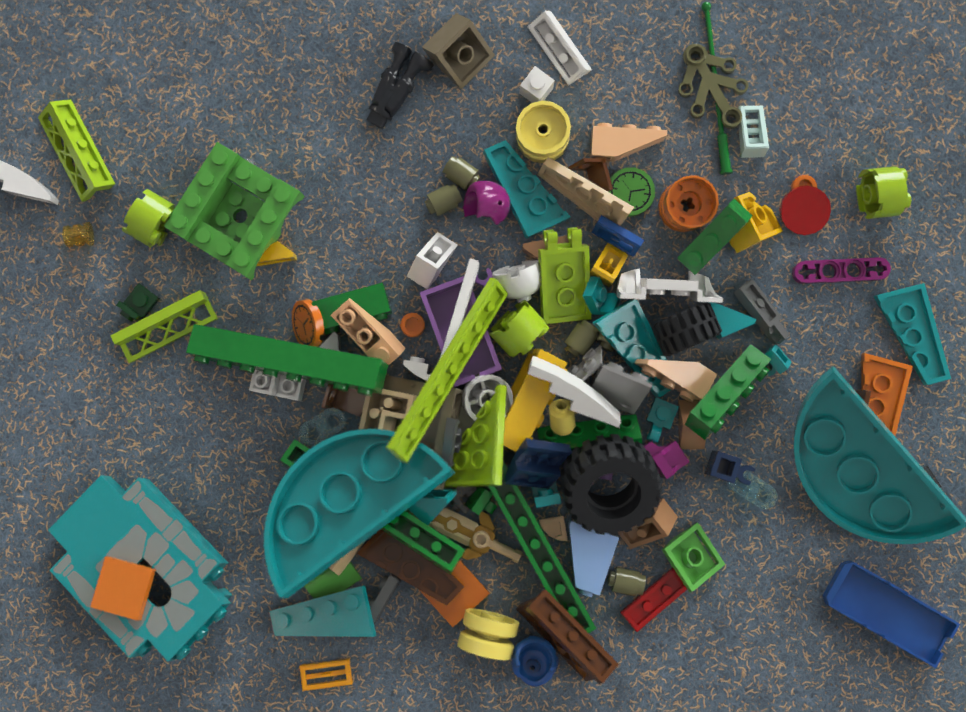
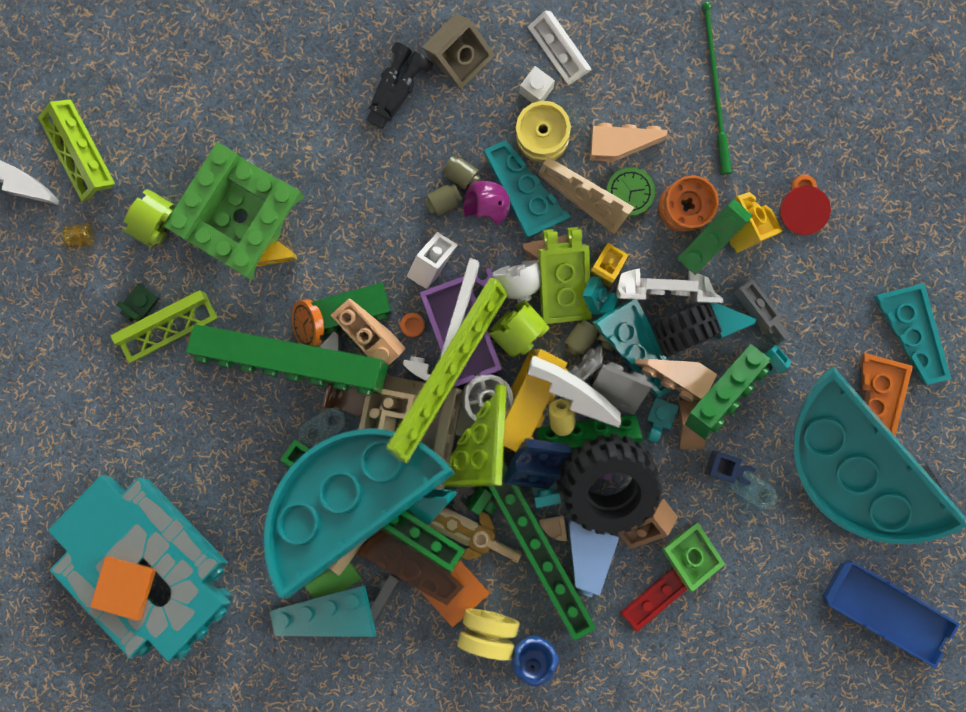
(277, 386): white slope -> none
(325, 664): light orange tile -> none
(452, 440): dark grey tile -> none
(568, 637): reddish brown fence -> none
(596, 170): reddish brown bracket -> none
(617, 236): blue tile -> none
(626, 581): olive brick -> none
(667, 458): magenta brick -> none
(711, 82): olive plant -> none
(753, 146): light aqua slope -> none
(840, 268): magenta beam -> none
(883, 192): lime brick -> none

